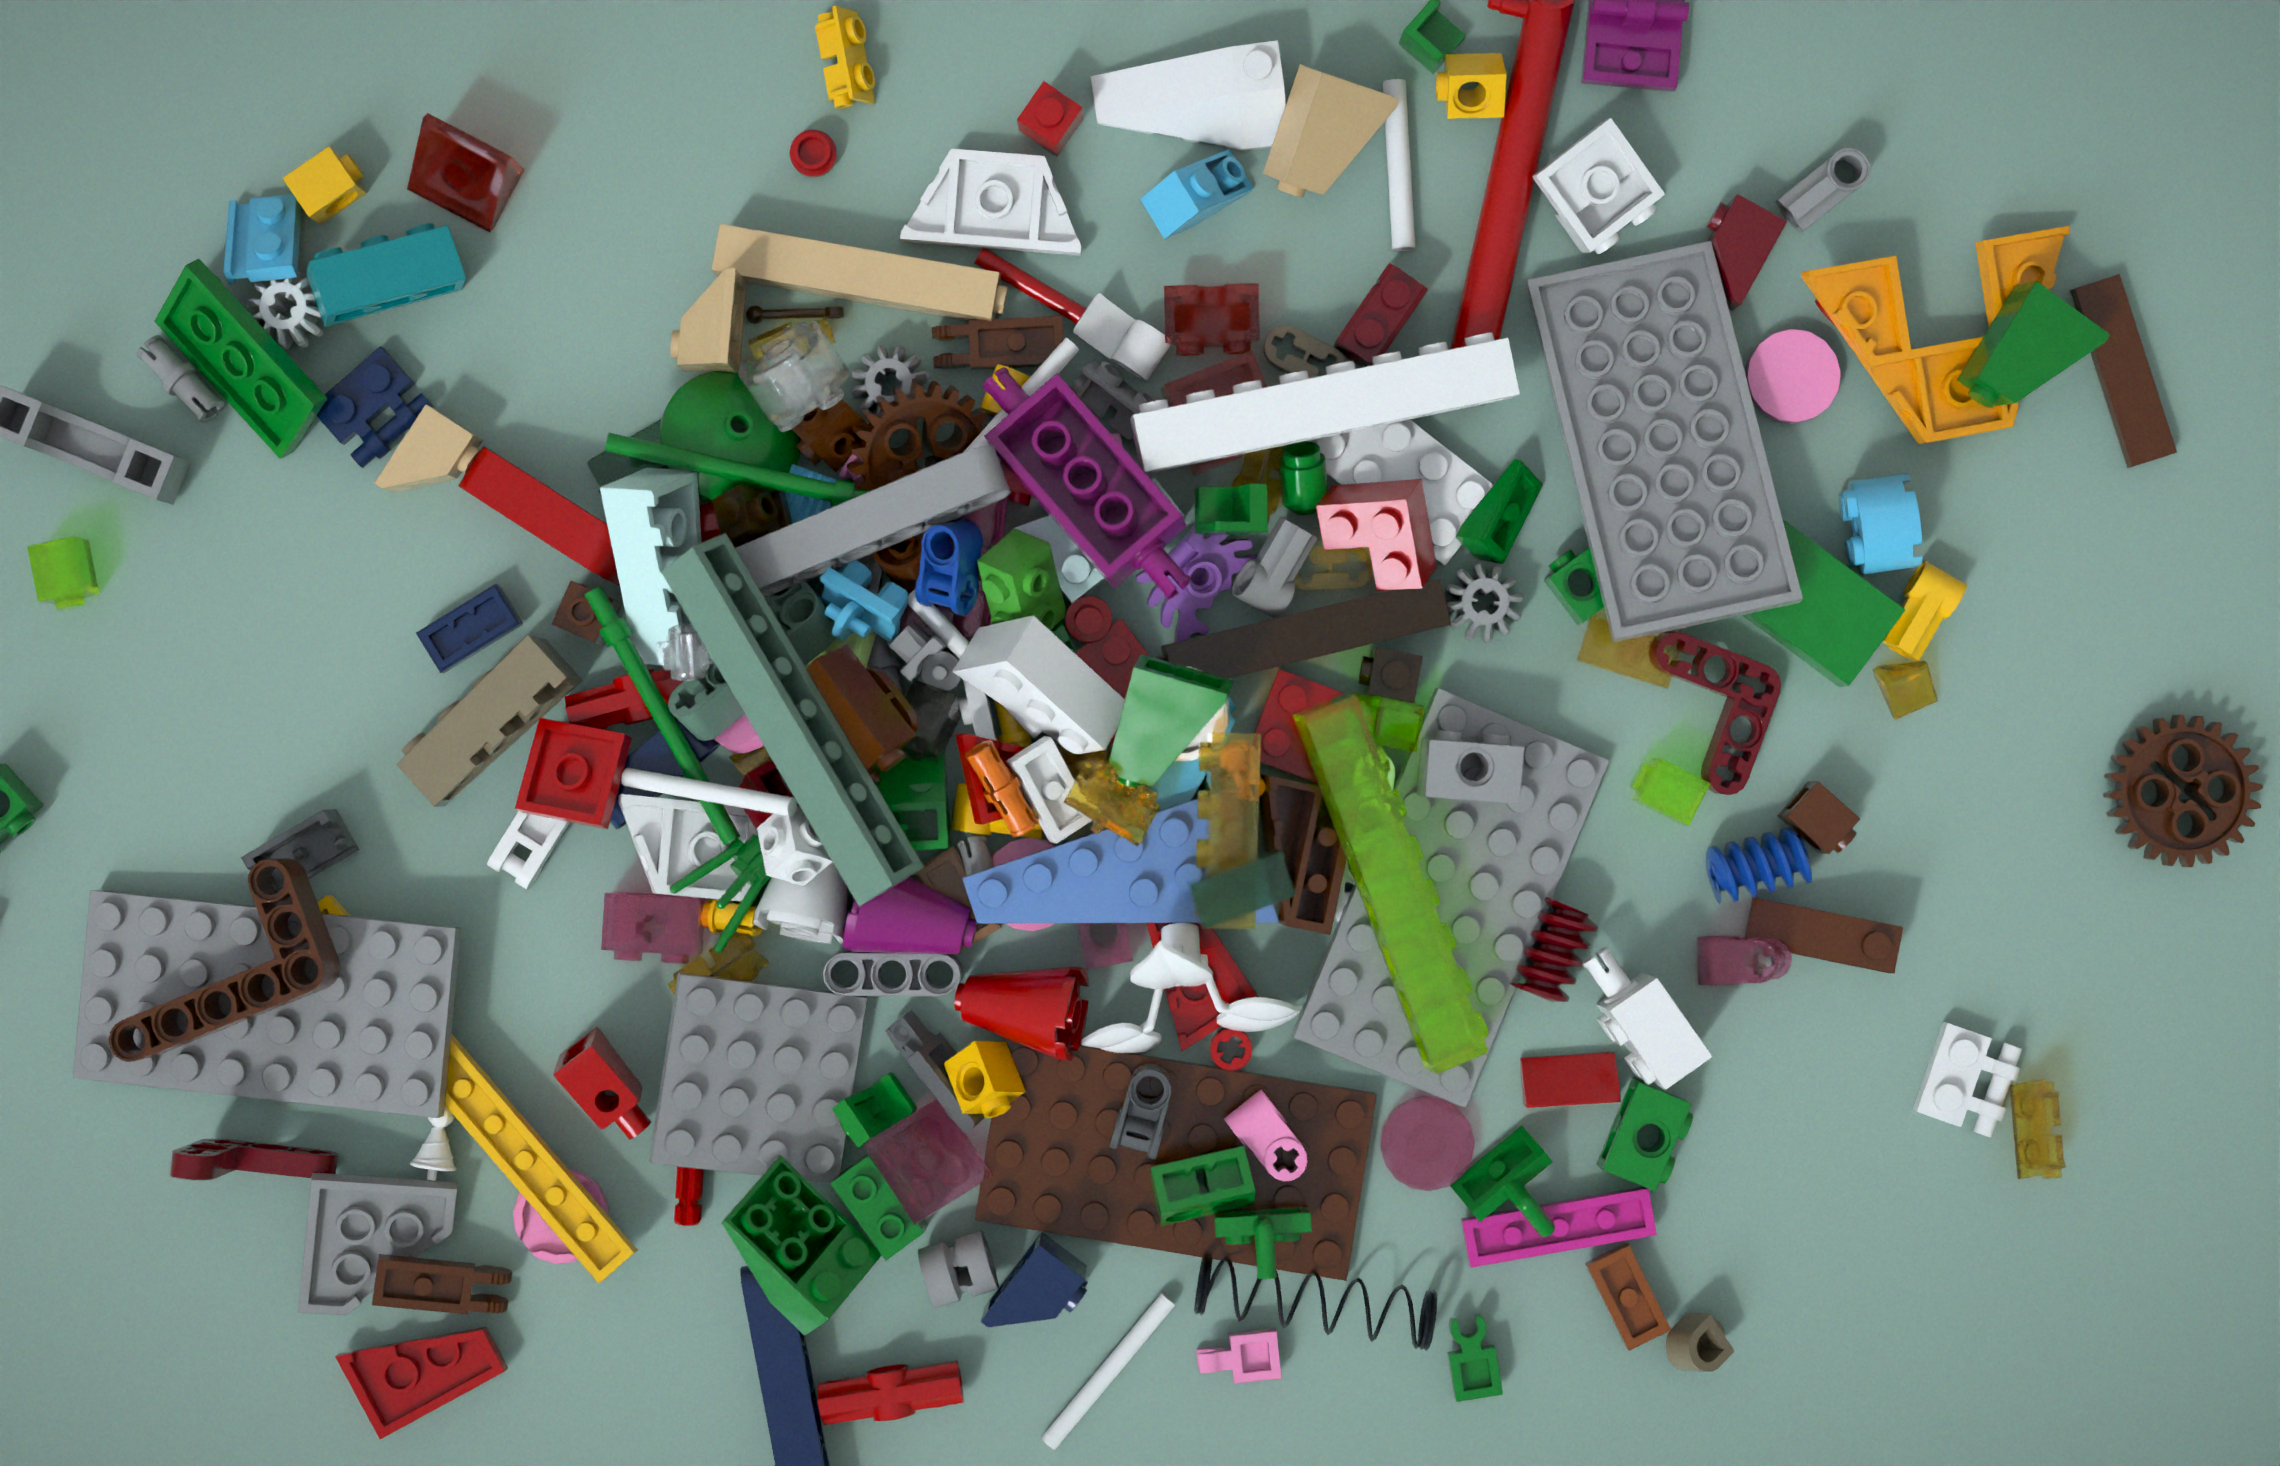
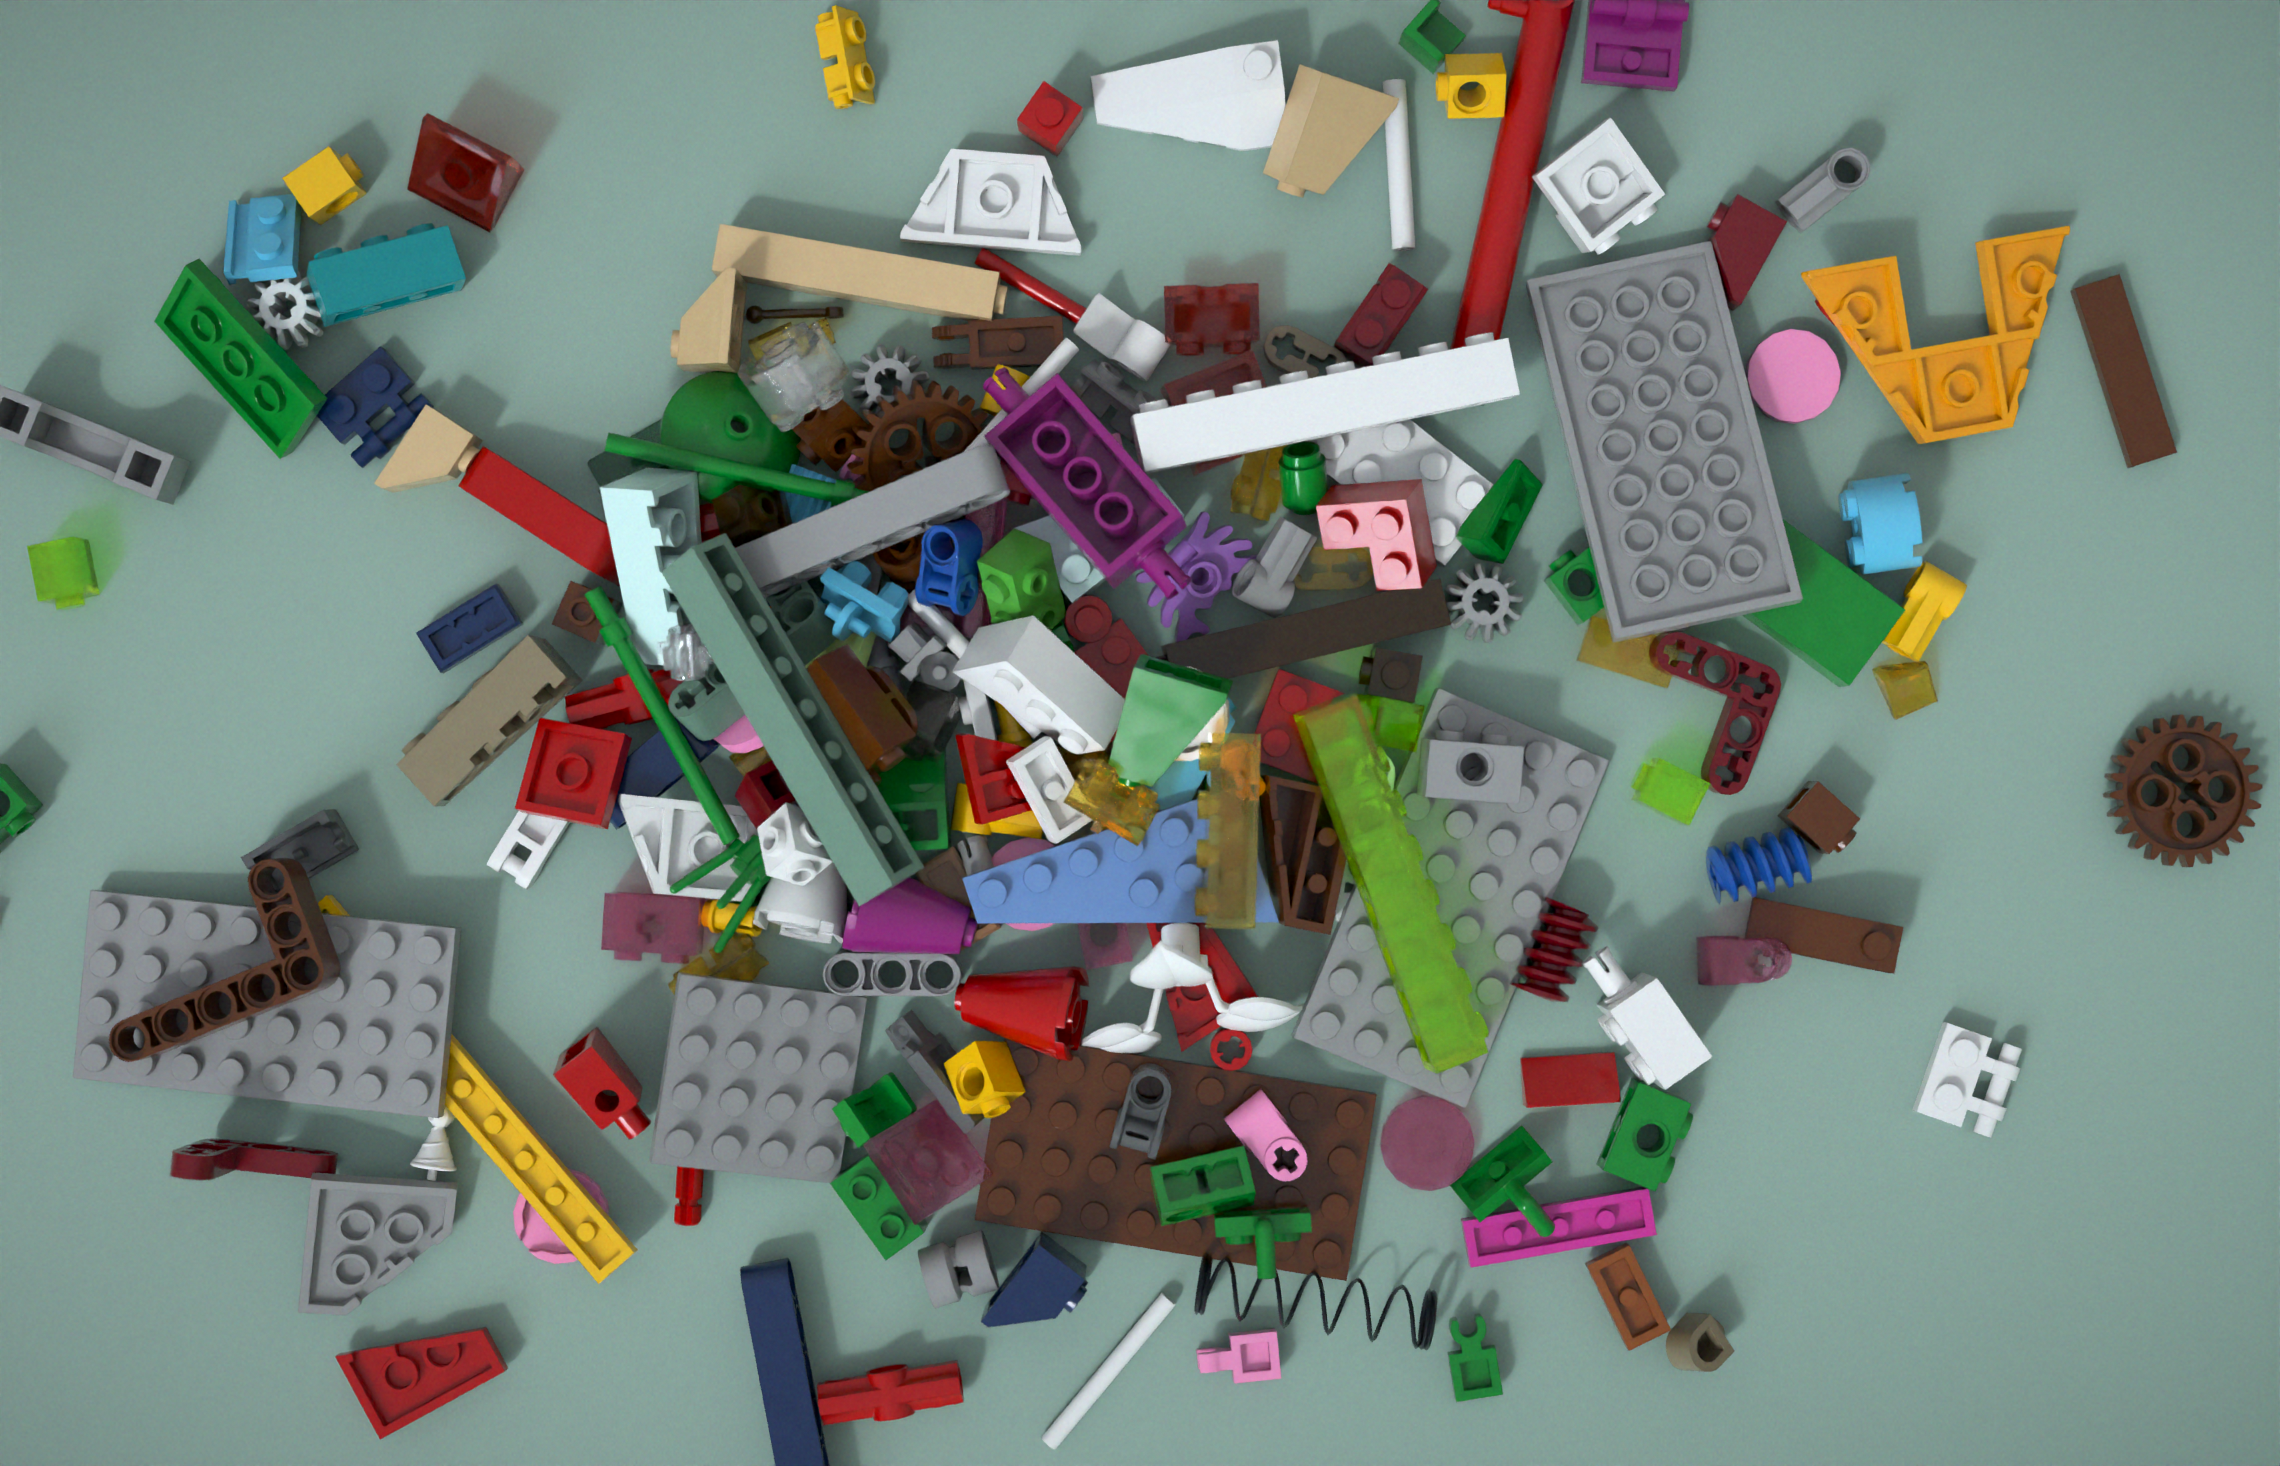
(180, 378): light grey pin -> none
(437, 1285): reddish brown hinge -> none
(709, 792): white bar -> none
(798, 1246): green slope -> none
(813, 153): red plate -> none
(1002, 788): orange pin -> none
(1196, 193): medium azure slope -> none
(1231, 510): green panel -> none
(1241, 888): clear green panel -> none
(2028, 345): green slope -> none
(2033, 1112): clear yellow hinge -> none

